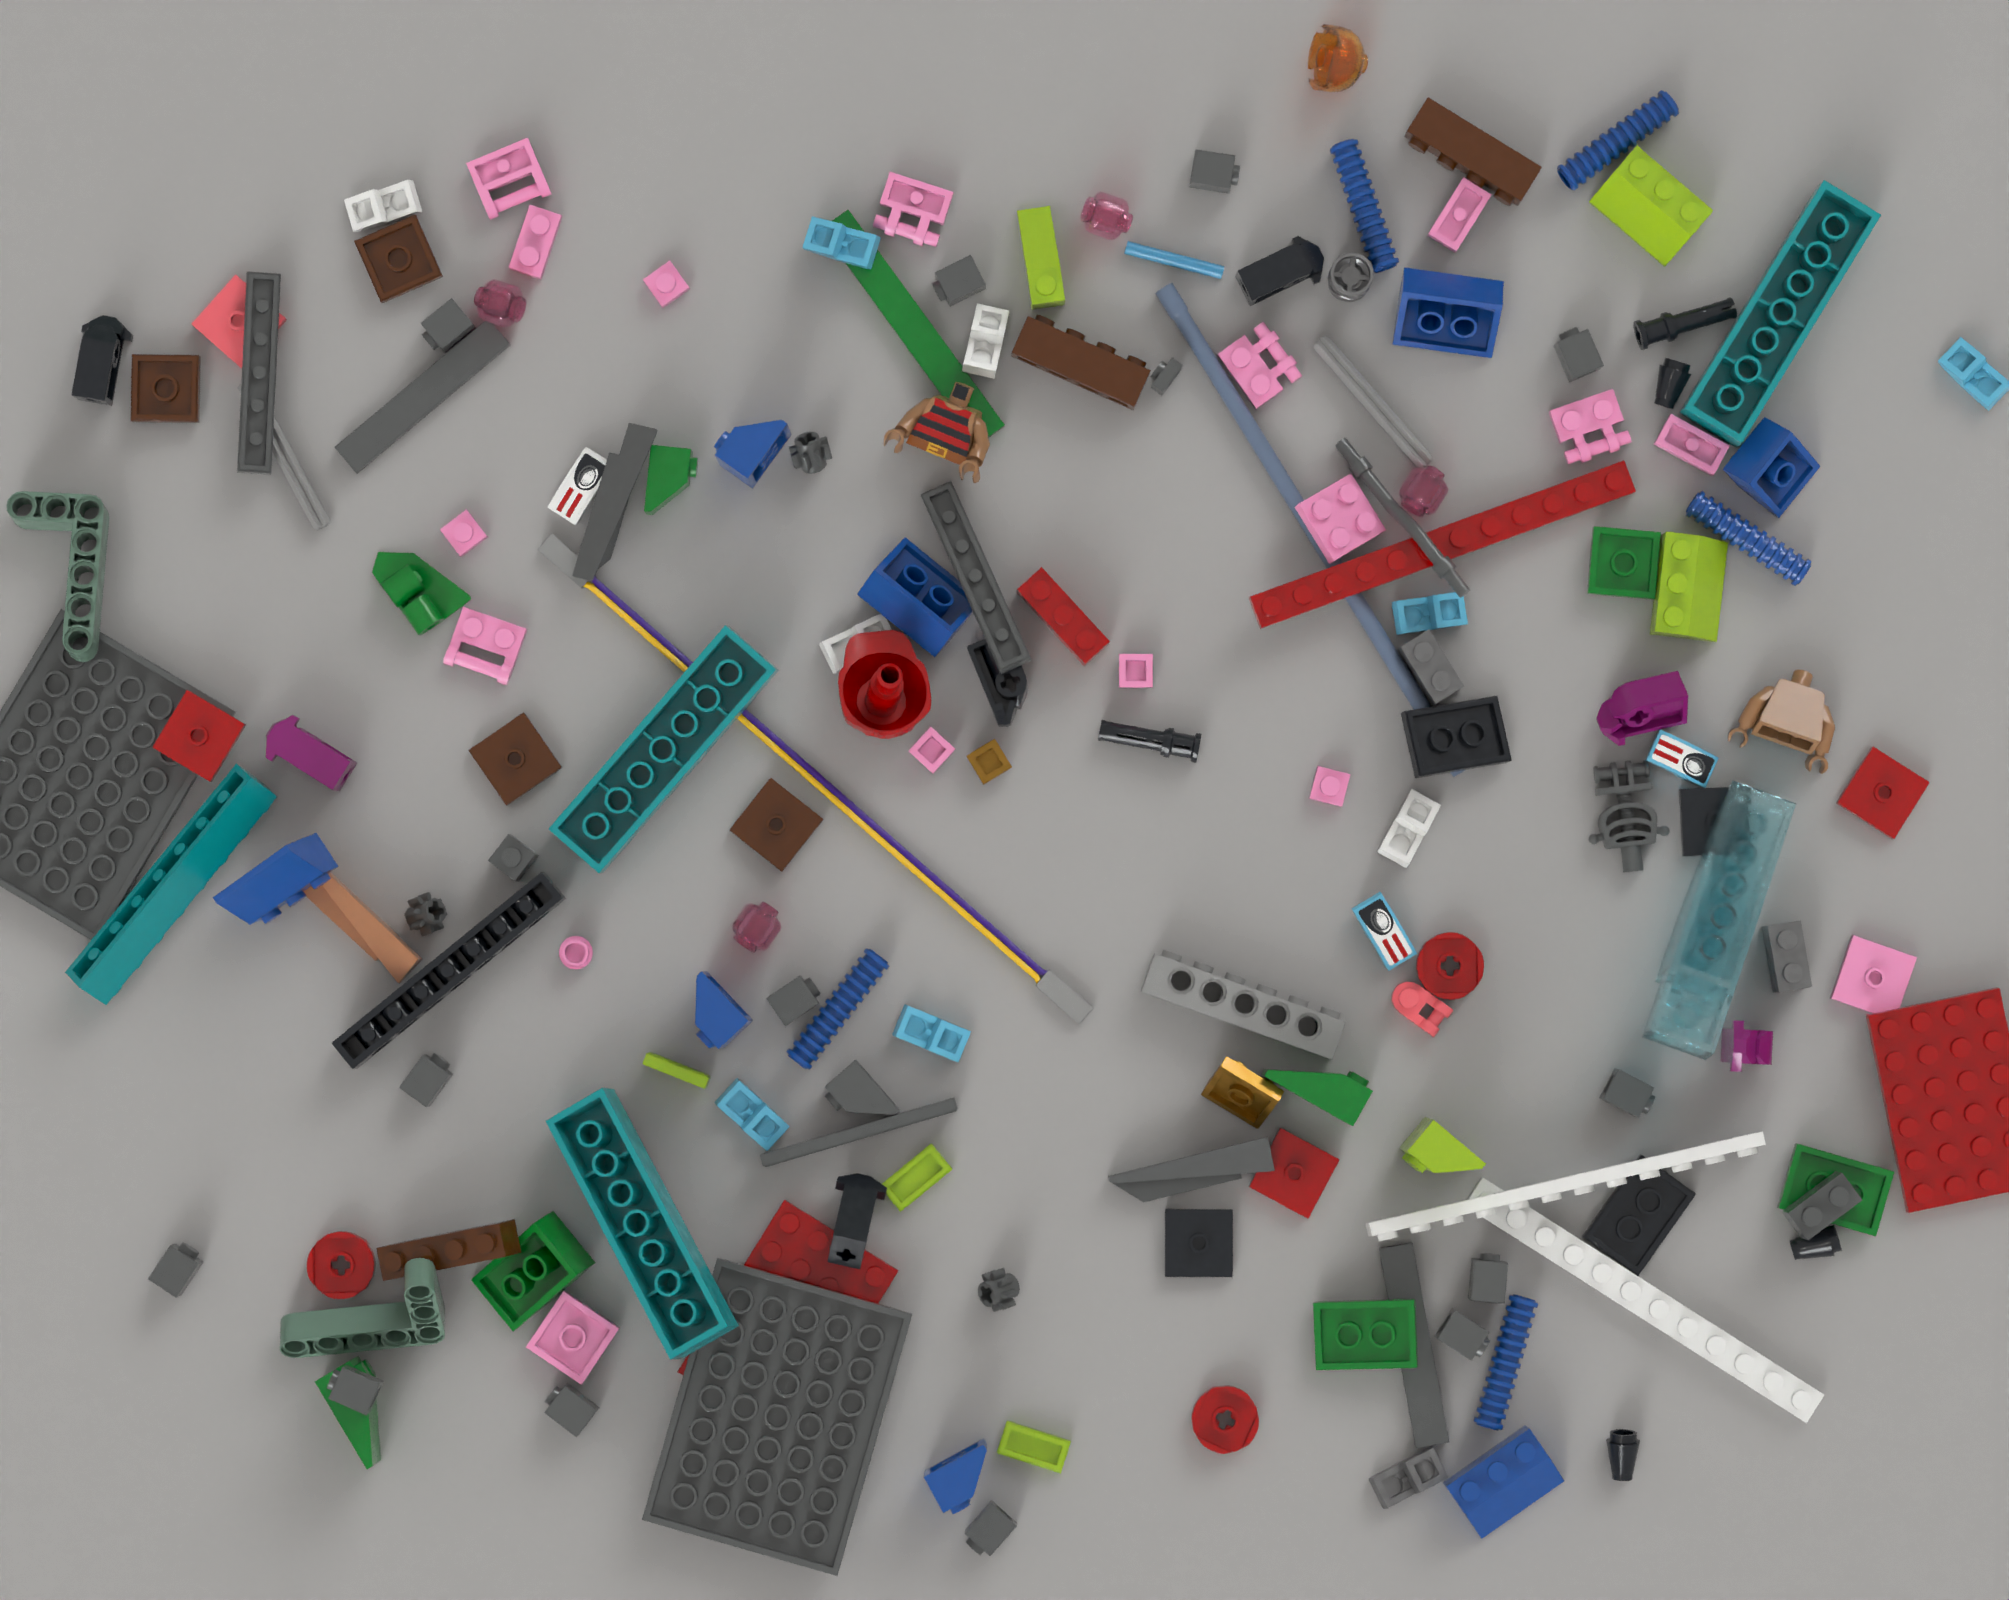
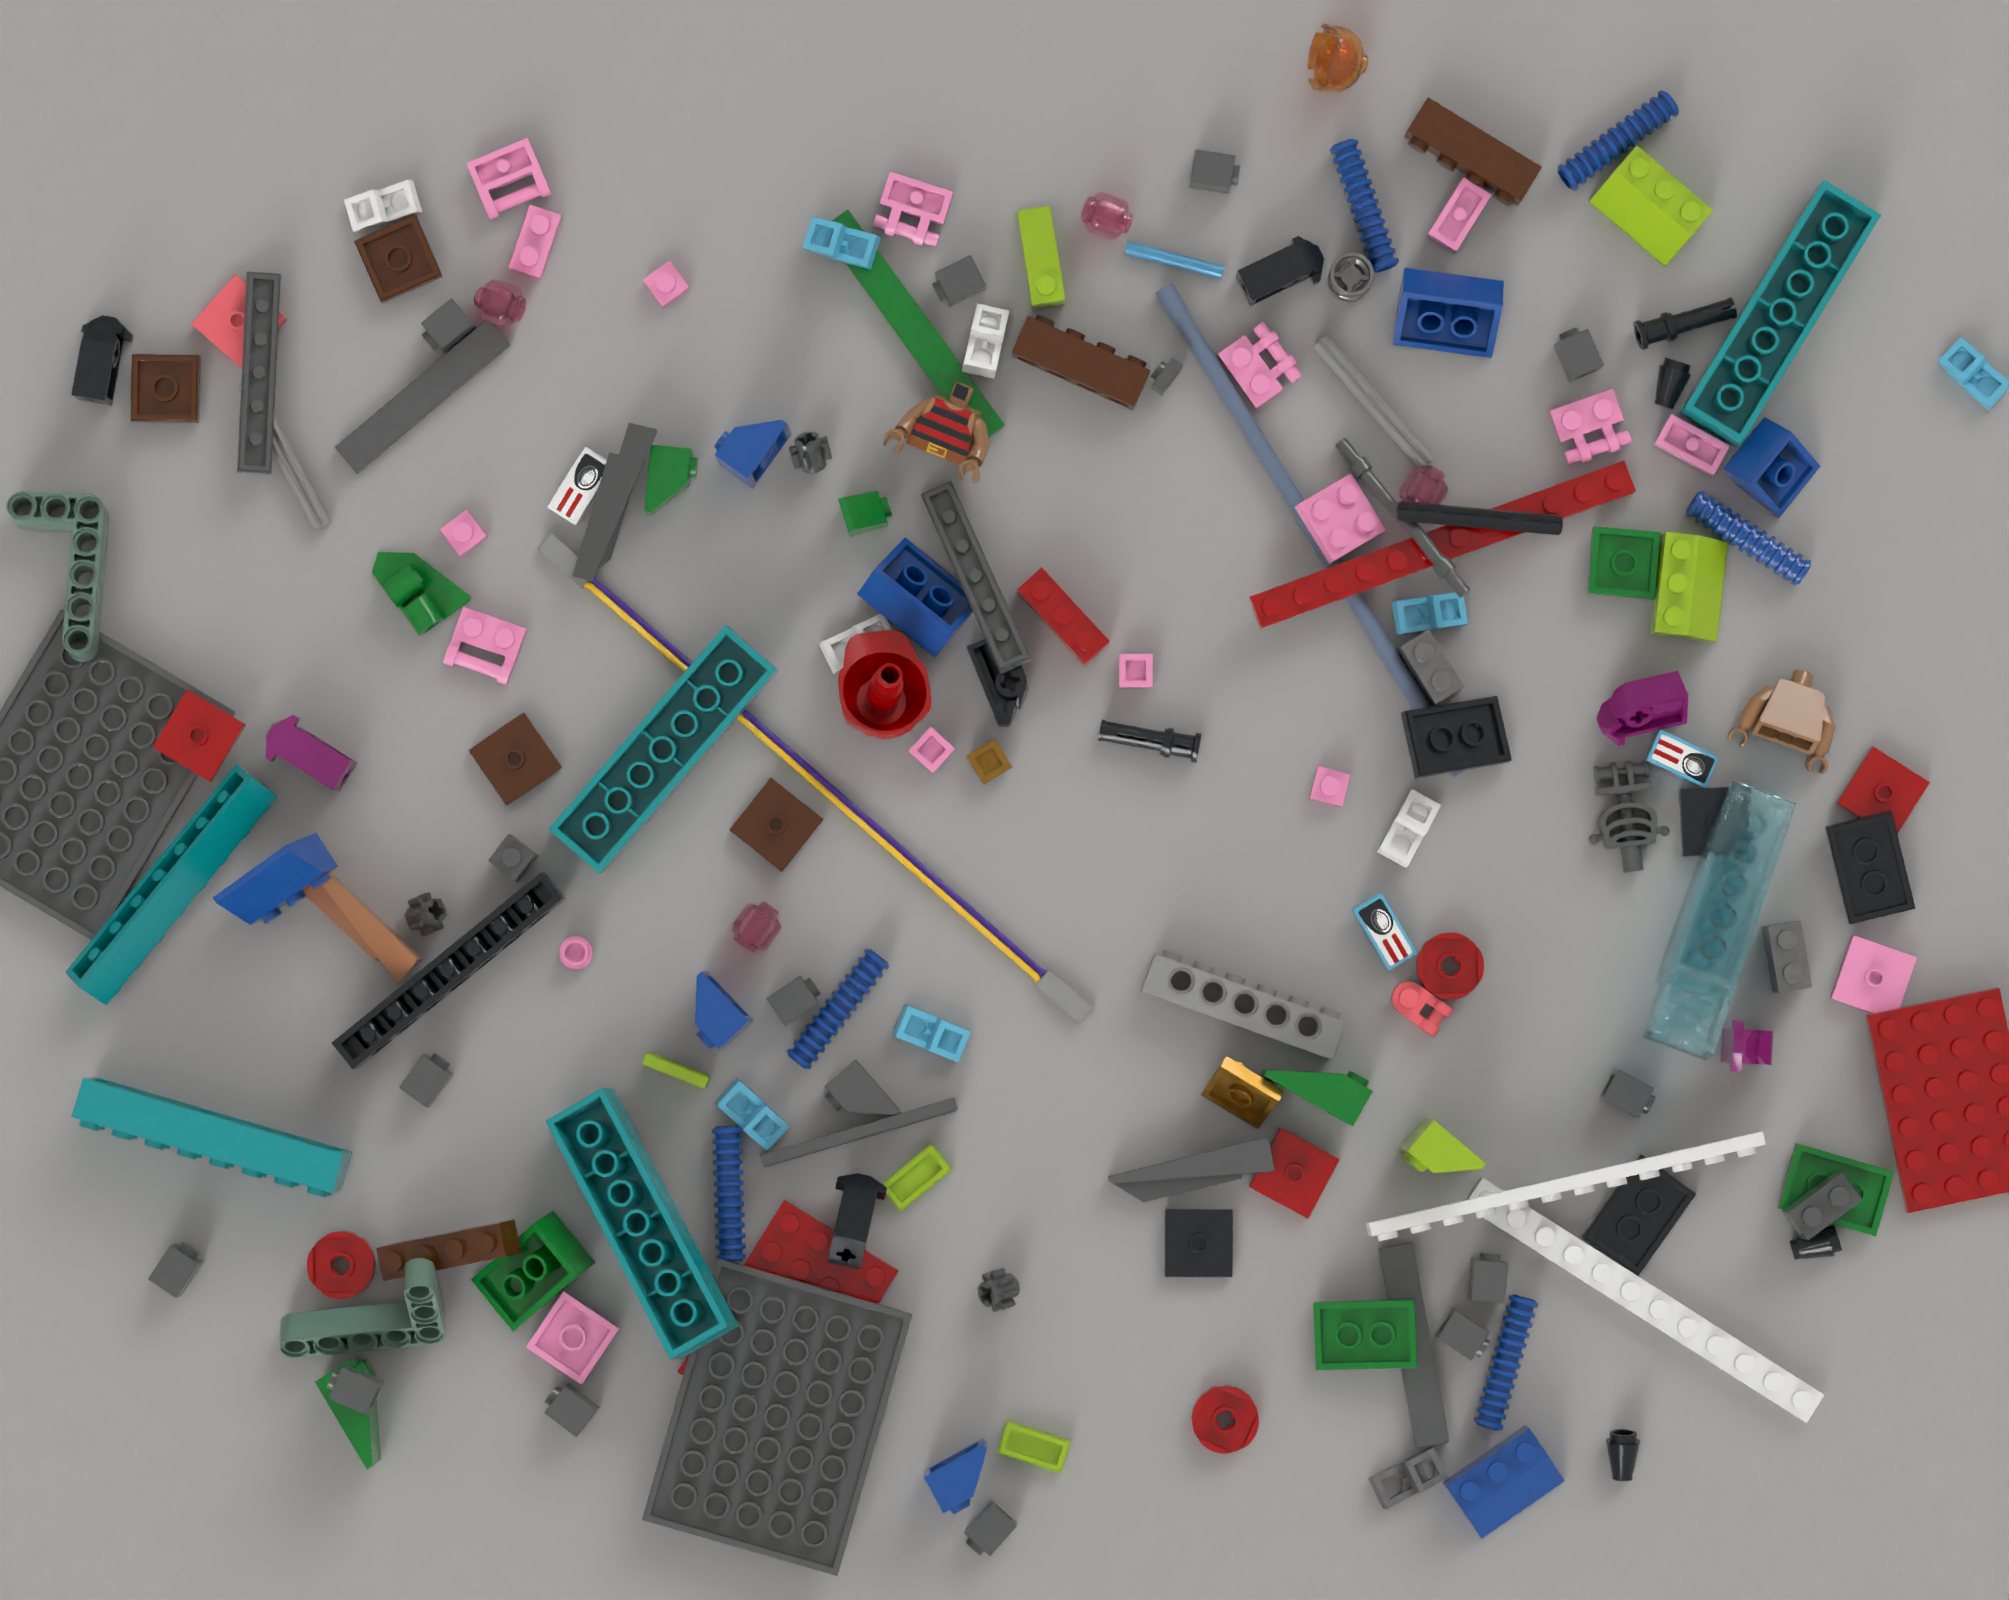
(211, 1134): none -> teal brick
(729, 1193): none -> blue piece
(864, 512): none -> green slope
(1479, 518): none -> black axle
(1870, 867): none -> black tile

